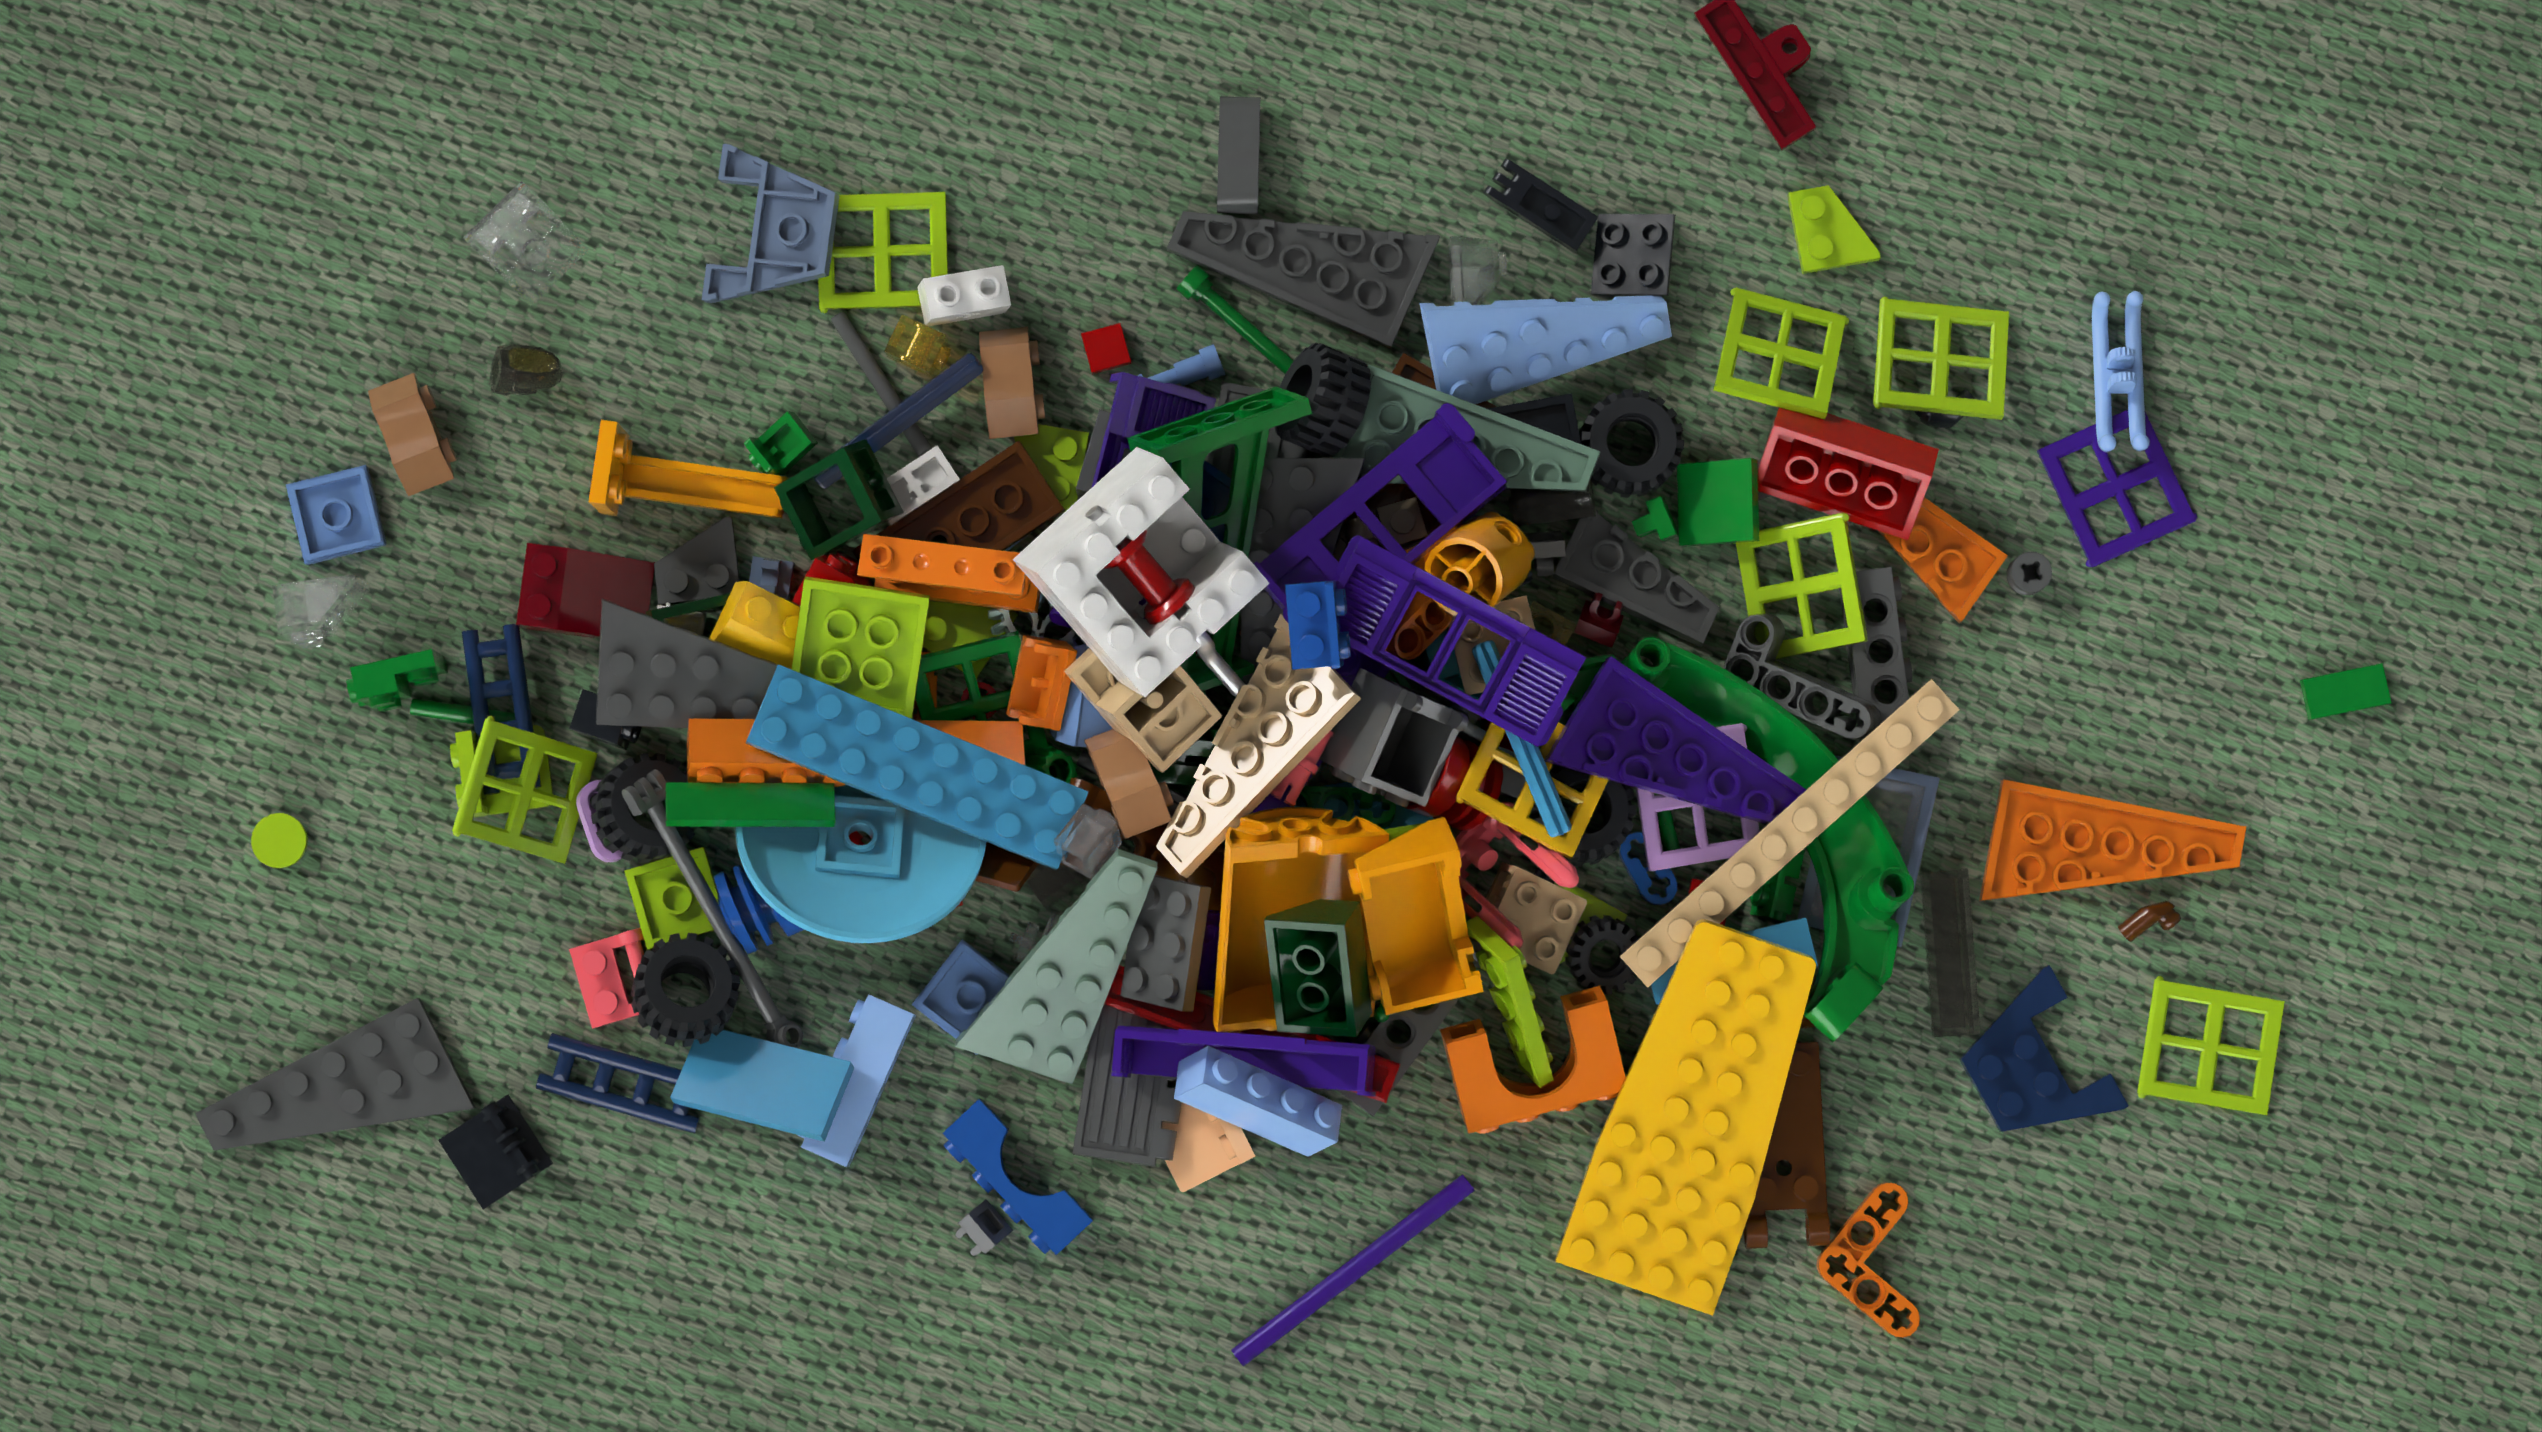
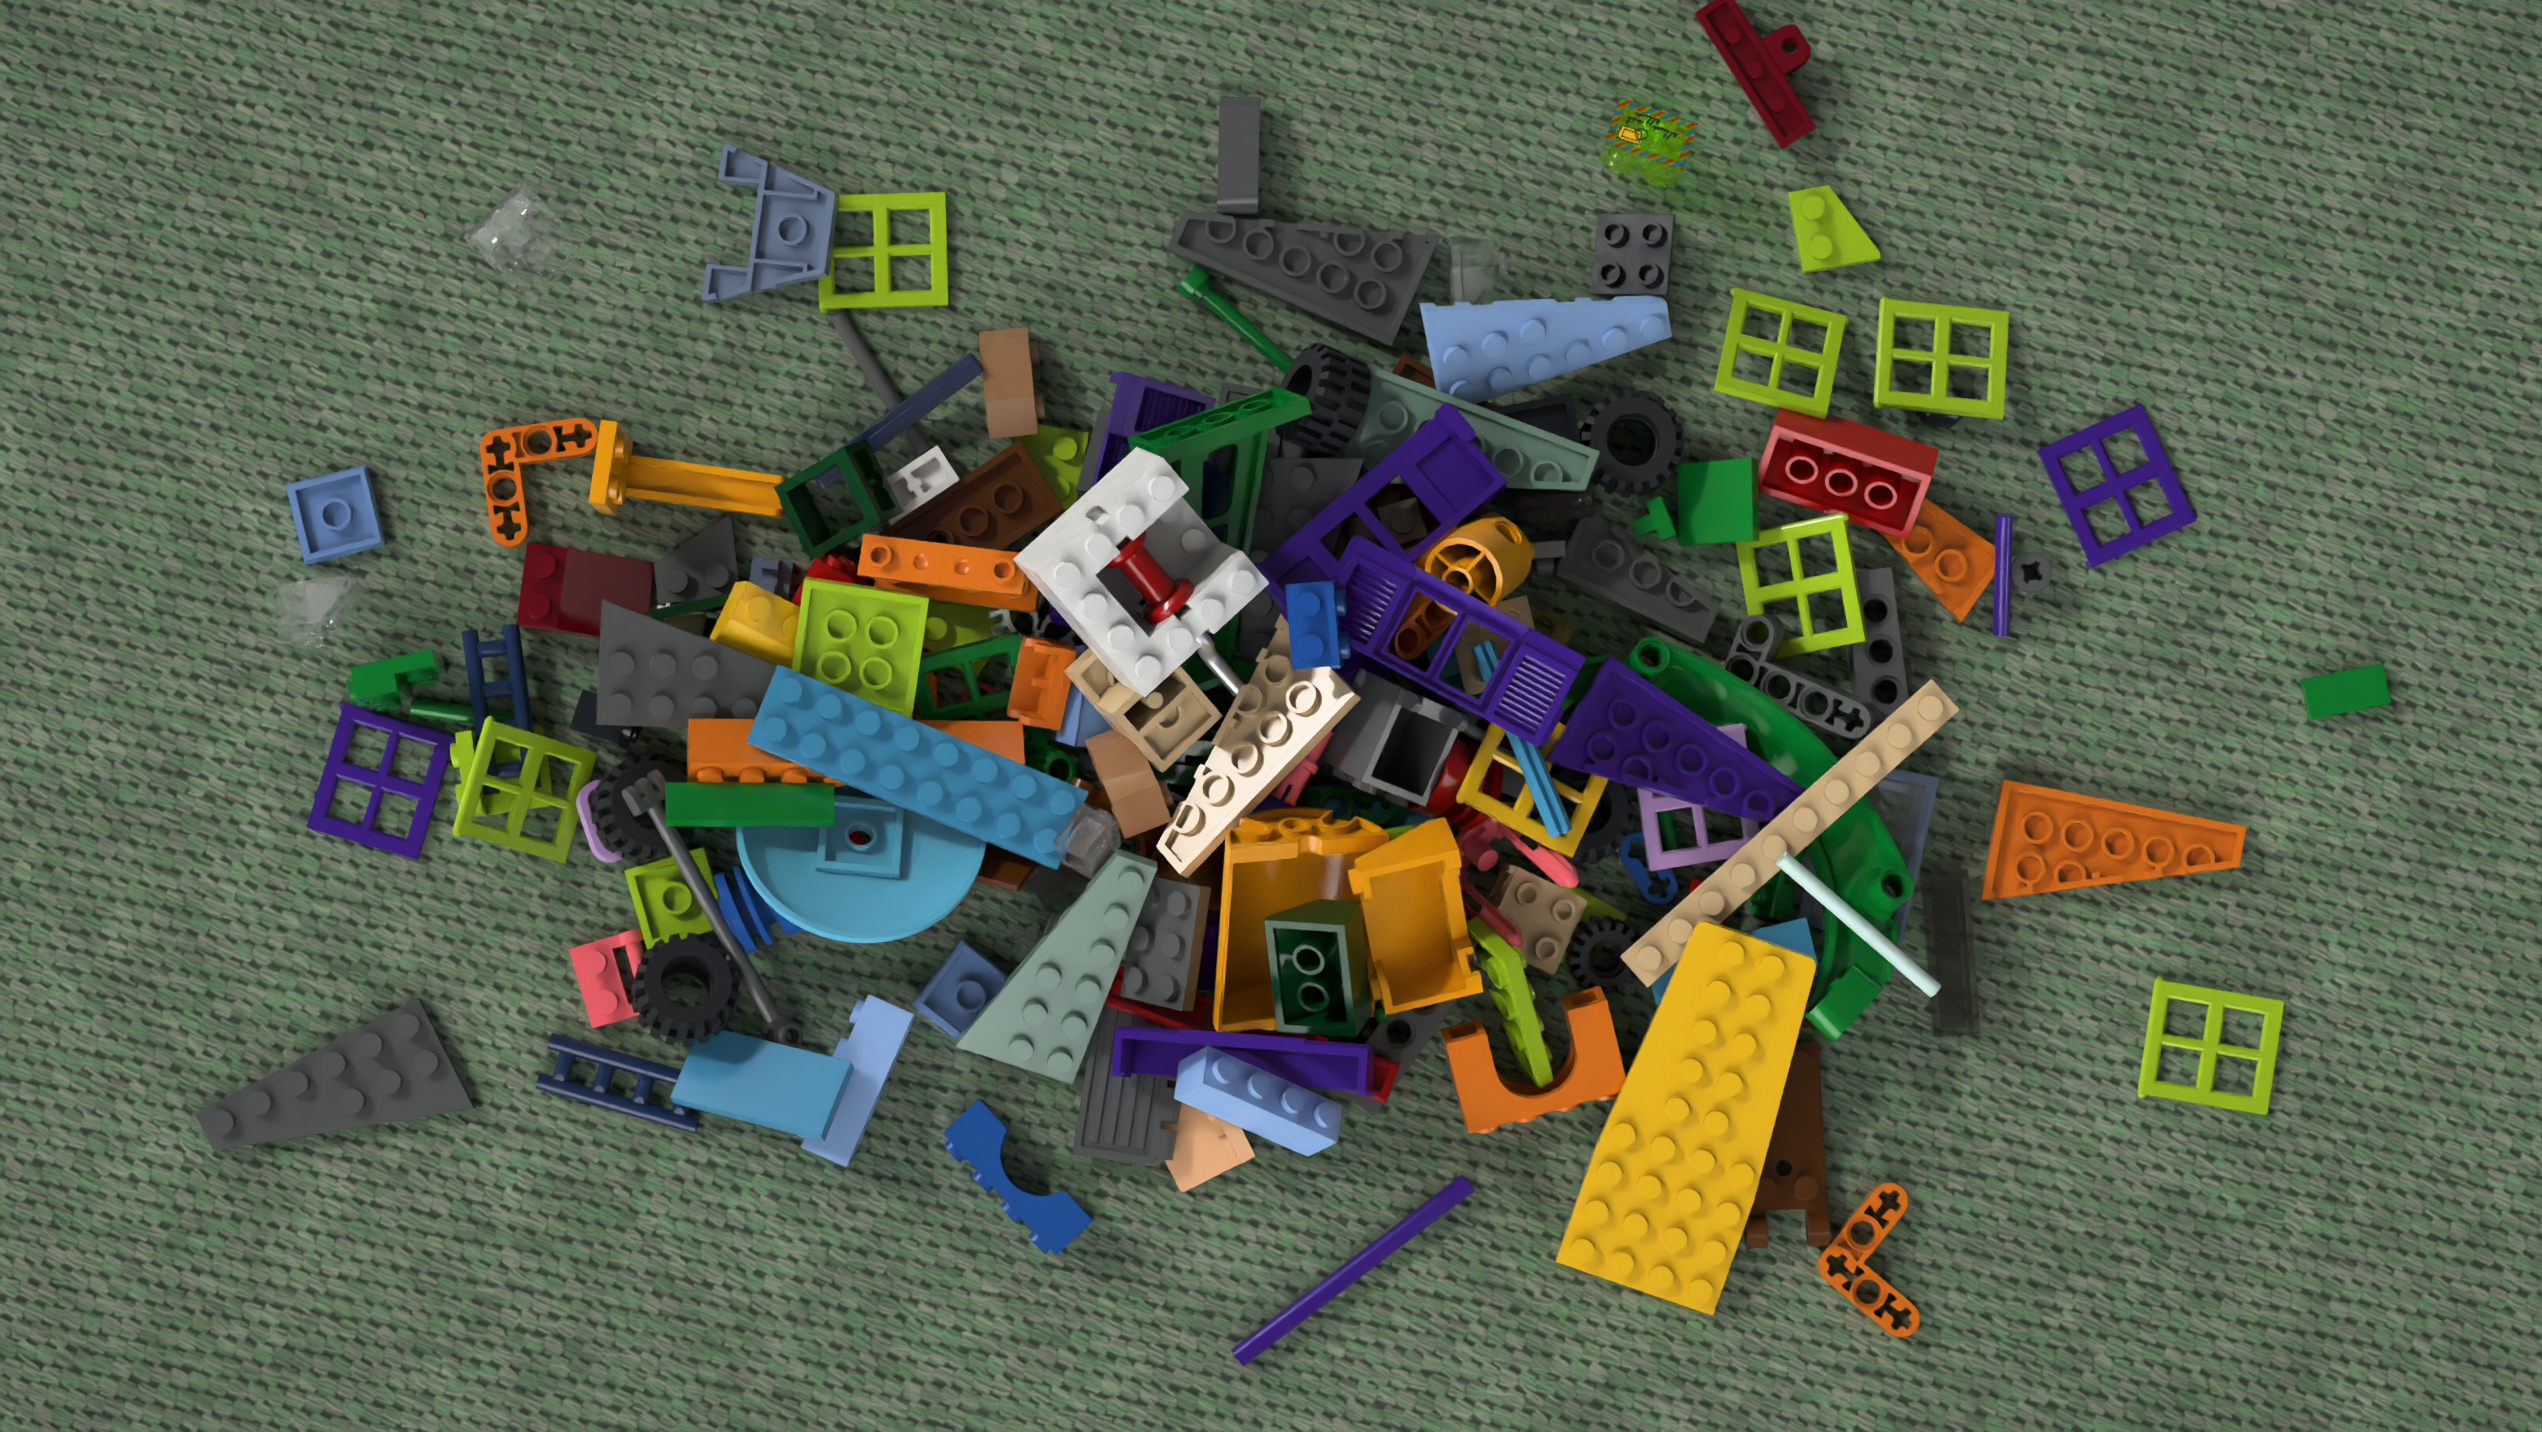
(279, 840): lime piece -> none
(380, 780): none -> dark purple window
(411, 434): medium nougat brick -> none
(495, 1151): black hinge -> none
(519, 455): none -> orange beam
(523, 370): clear smoke rock -> none
(780, 445): green bracket -> none
(918, 346): clear yellow brick -> none
(964, 295): white brick -> none
(984, 1227): dark grey tile -> none
(1106, 348): red tile -> none
(1193, 368): medium blue piece -> none
(1542, 206): black hinge -> none
(1599, 622): dark red tile -> none
(1647, 143): none -> clear neon green brick
(1858, 924): none -> light aqua piece
(2002, 574): none -> dark purple bar
(2019, 1074): dark blue wing -> none
(2118, 372): light blue piece -> none
(2148, 916): reddish brown arm -> none

